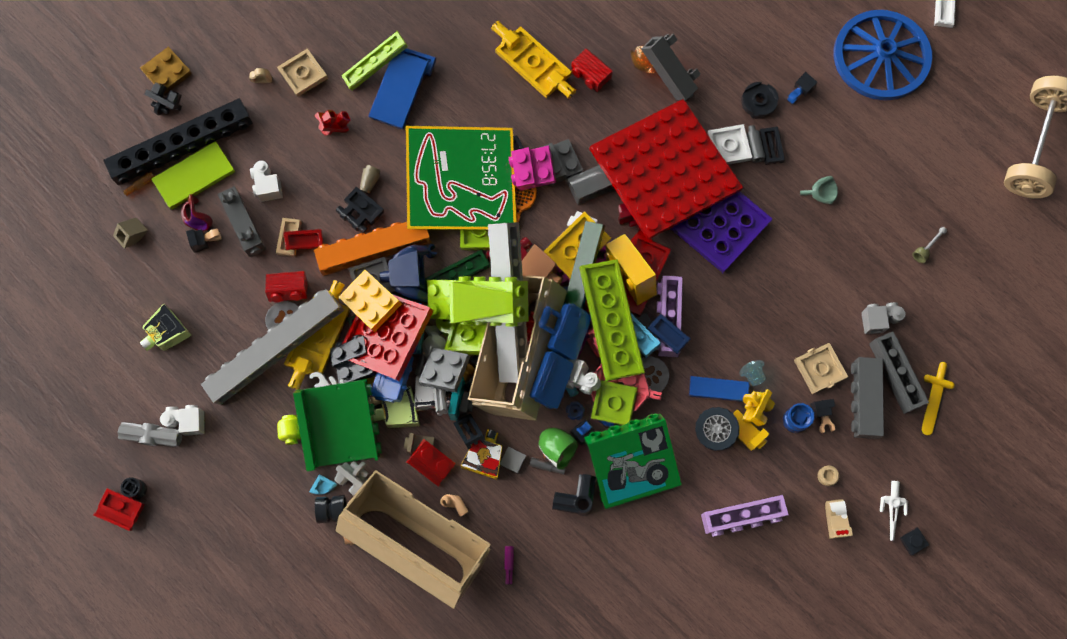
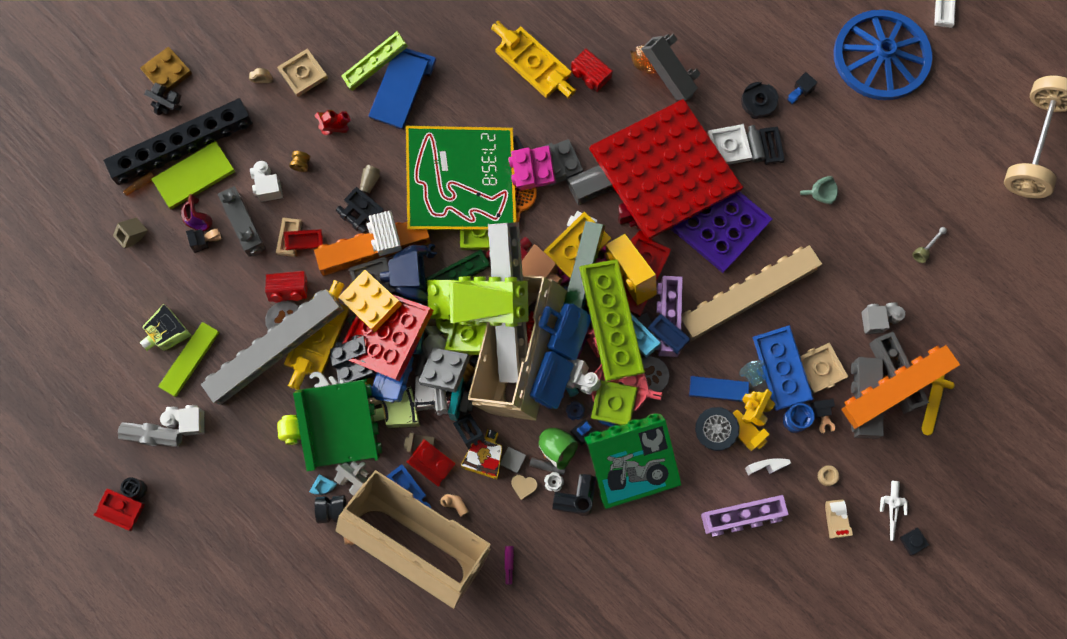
(189, 359): none -> lime tile
(299, 161): none -> pearl gold wheel
(384, 232): none -> white brick
(405, 480): none -> blue plate
(523, 486): none -> tan tile
(553, 487): none -> white plate
(750, 293): none -> tan brick
(771, 464): none -> white slope
(783, 368): none -> blue tile
(899, 387): none -> orange brick

